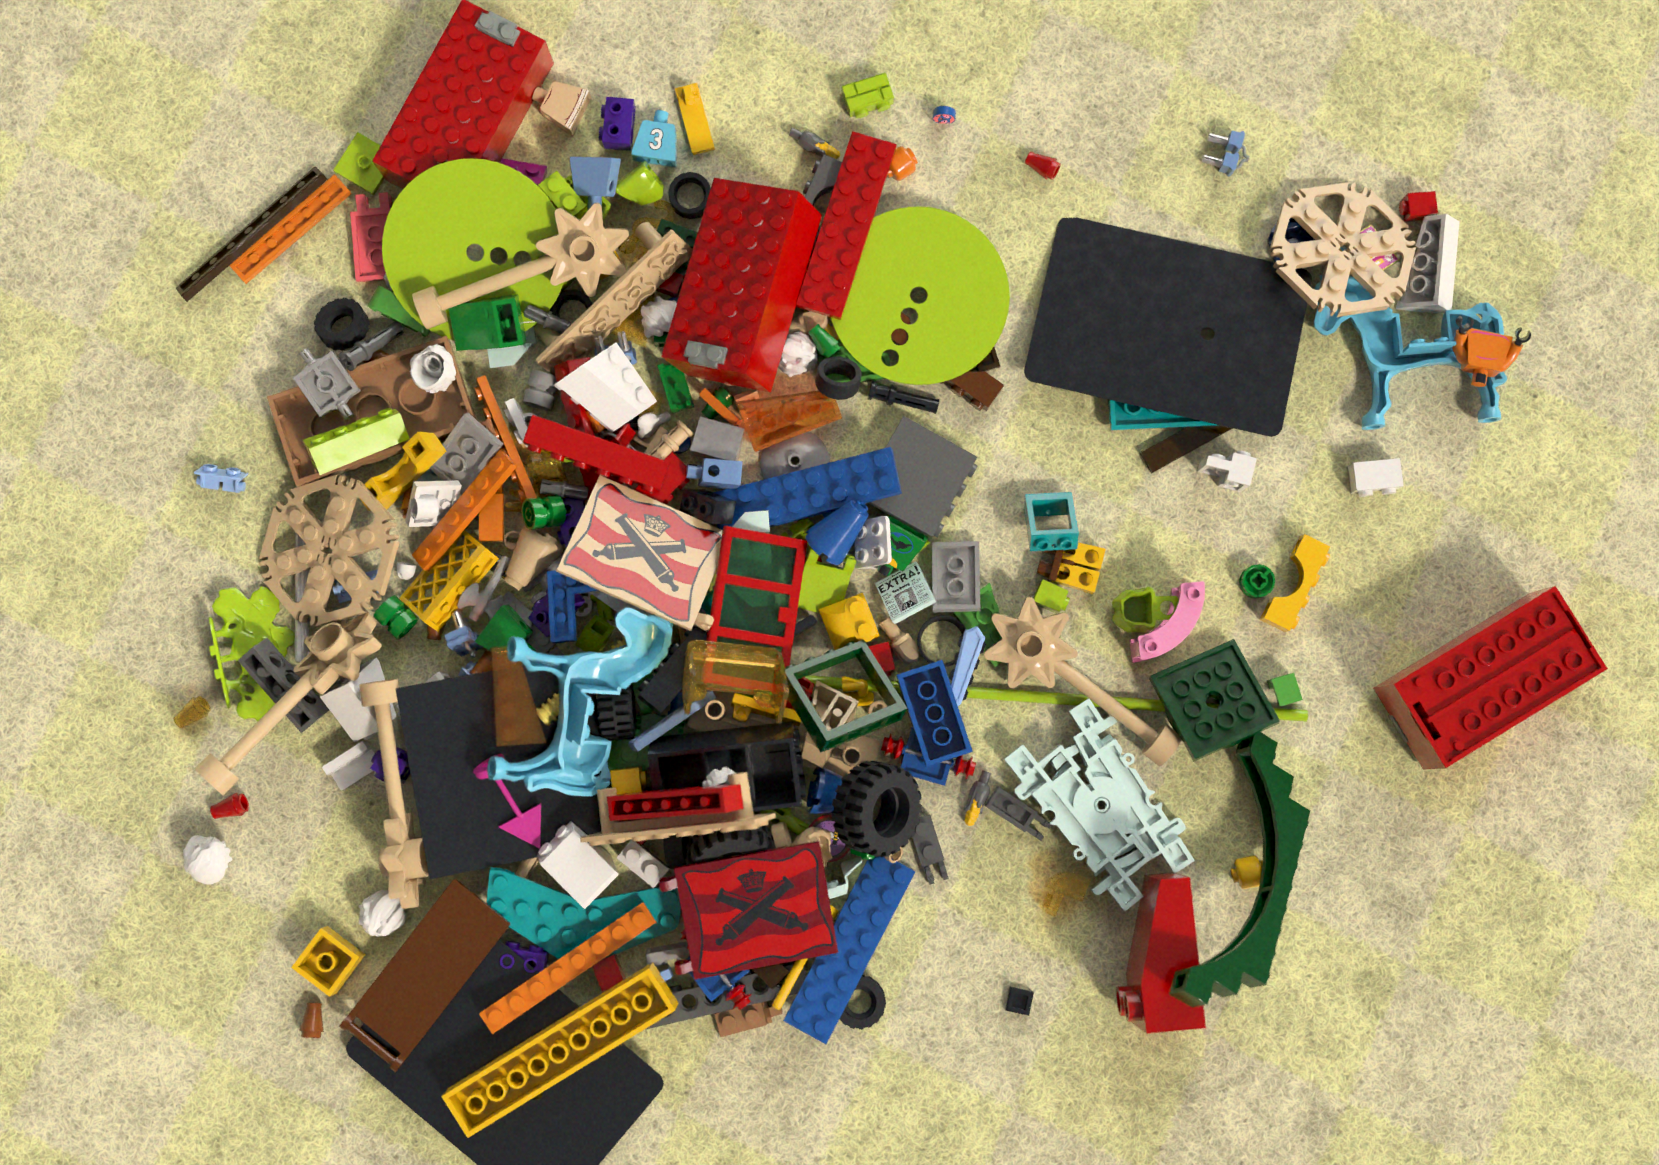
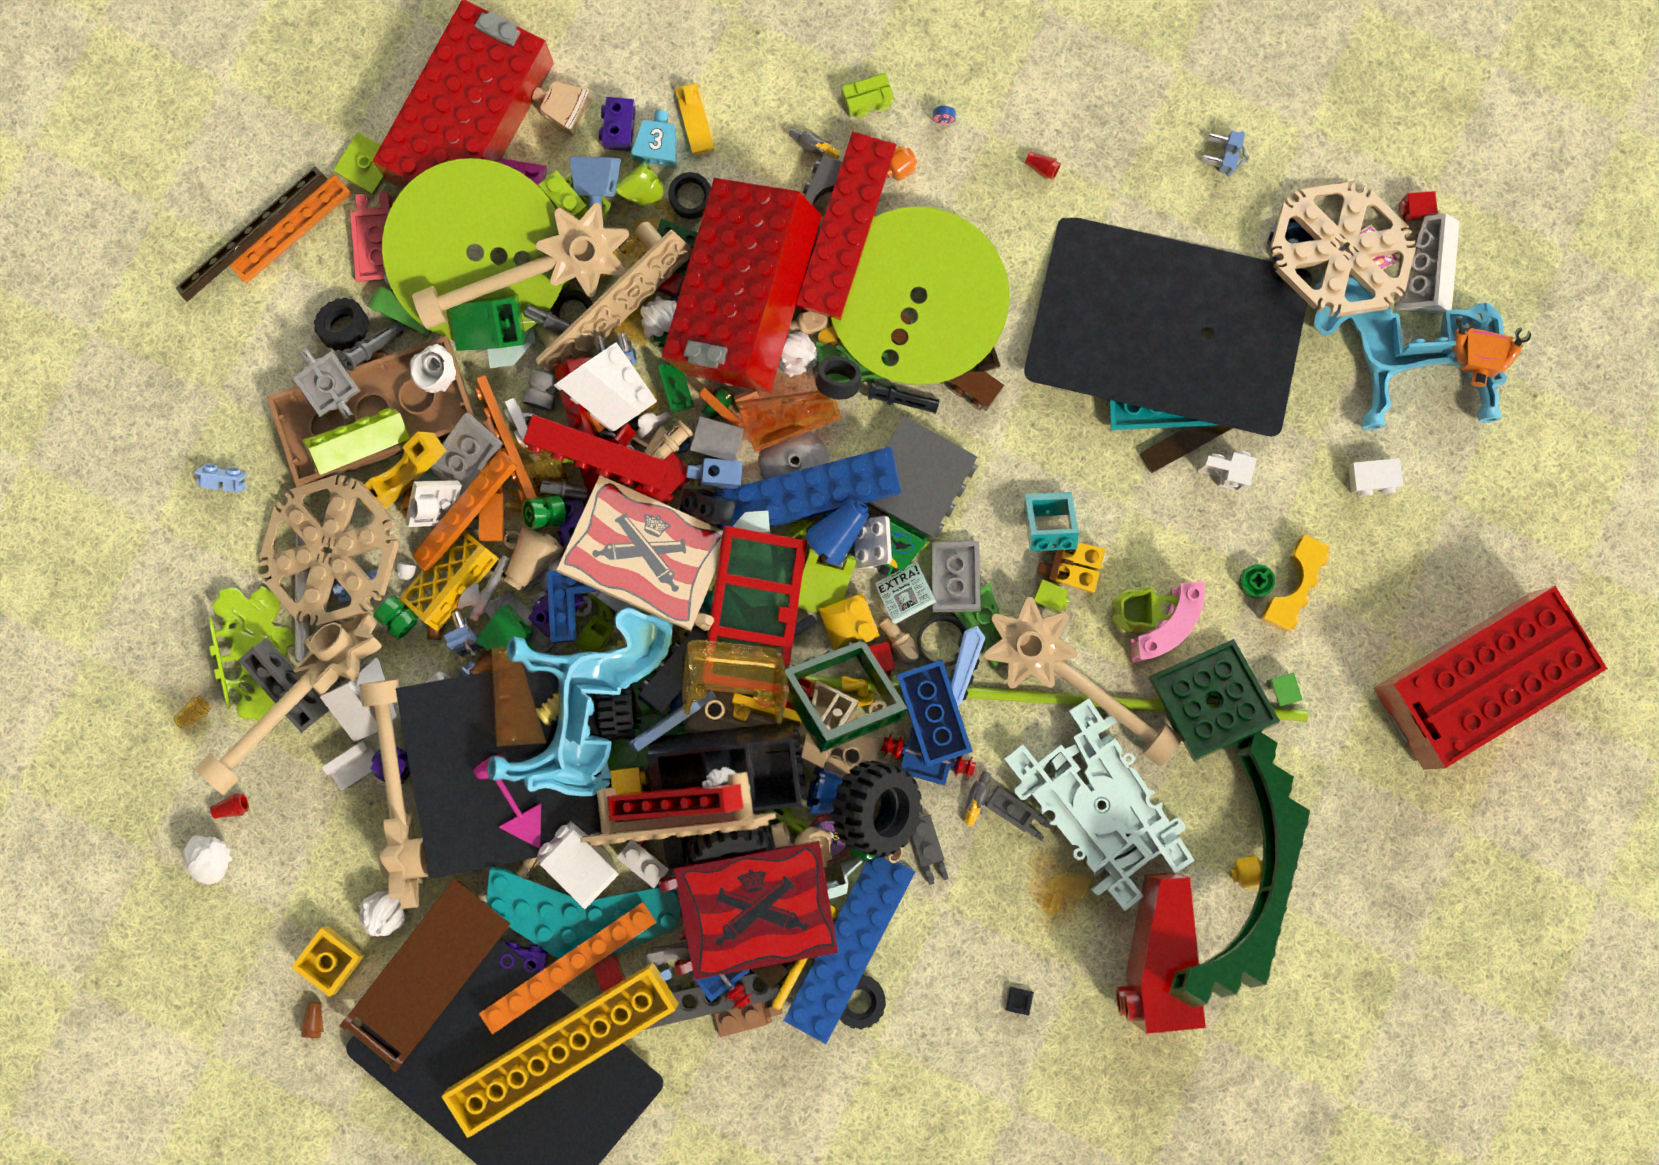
(824, 342): green cone -> none

